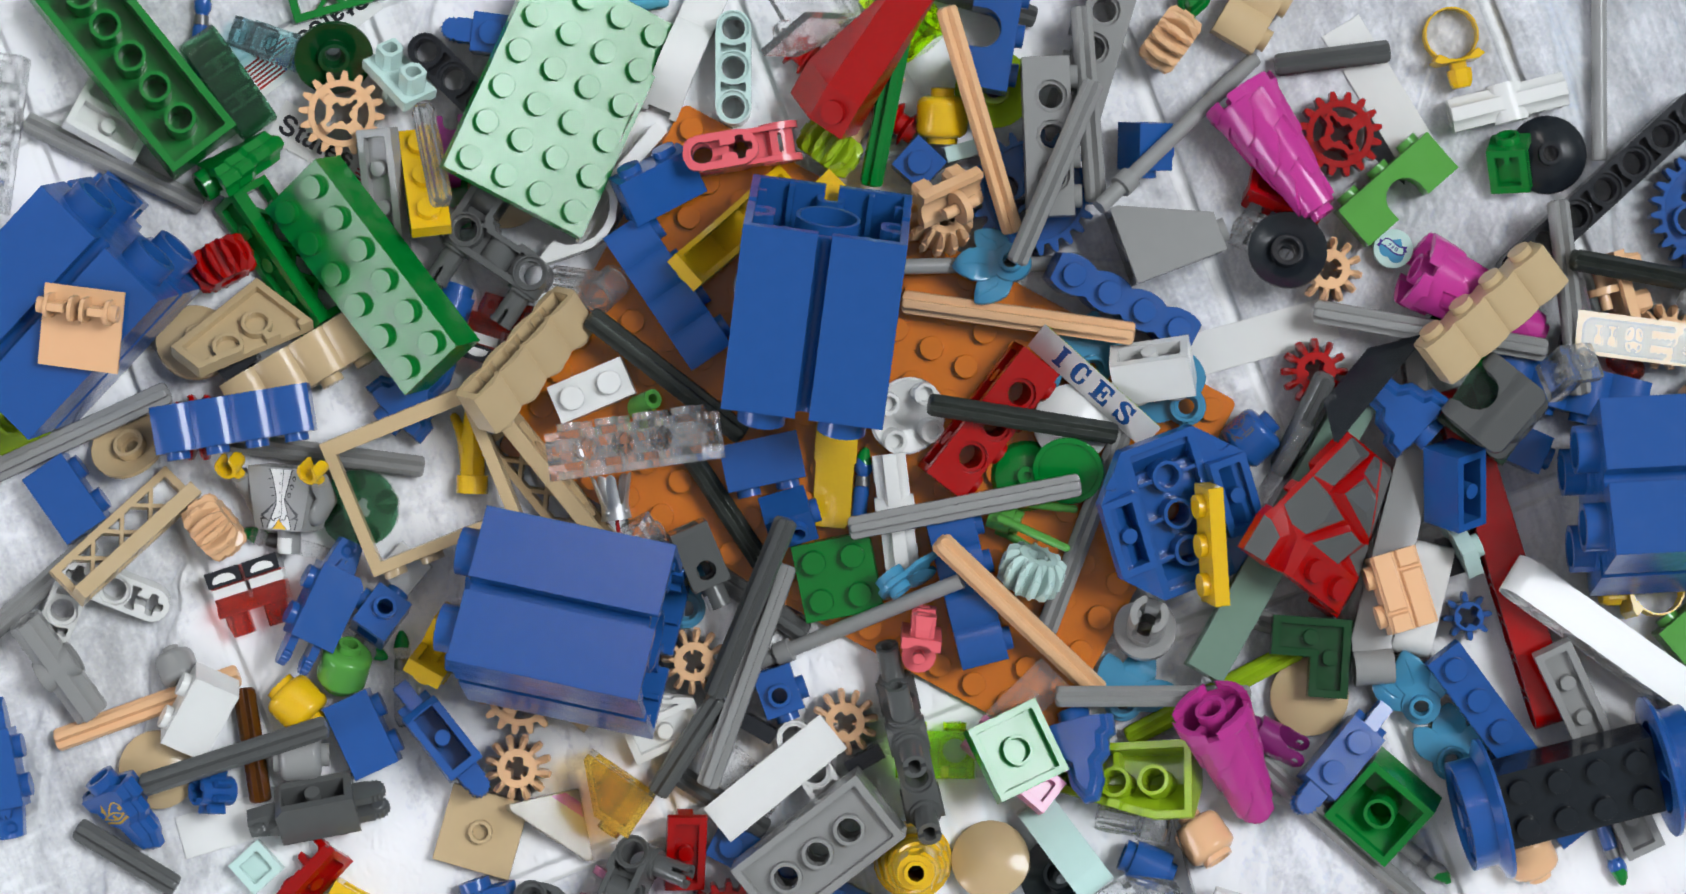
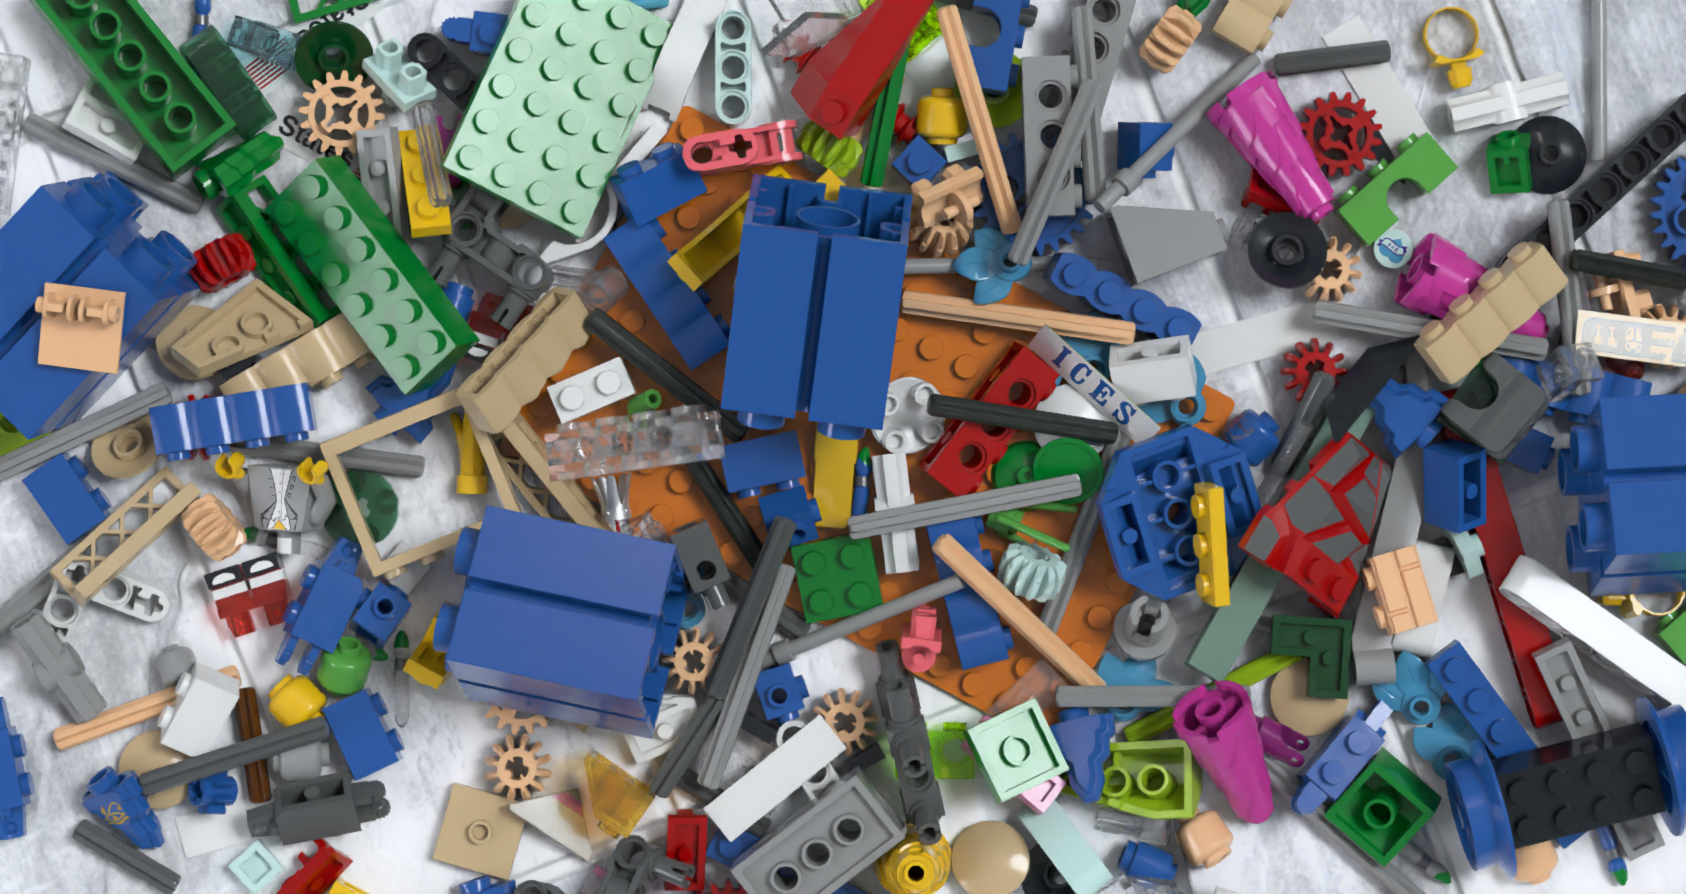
(442, 739): blue hinge -> none
(898, 581): dark azure plate -> none
(1455, 618): blue gear -> none

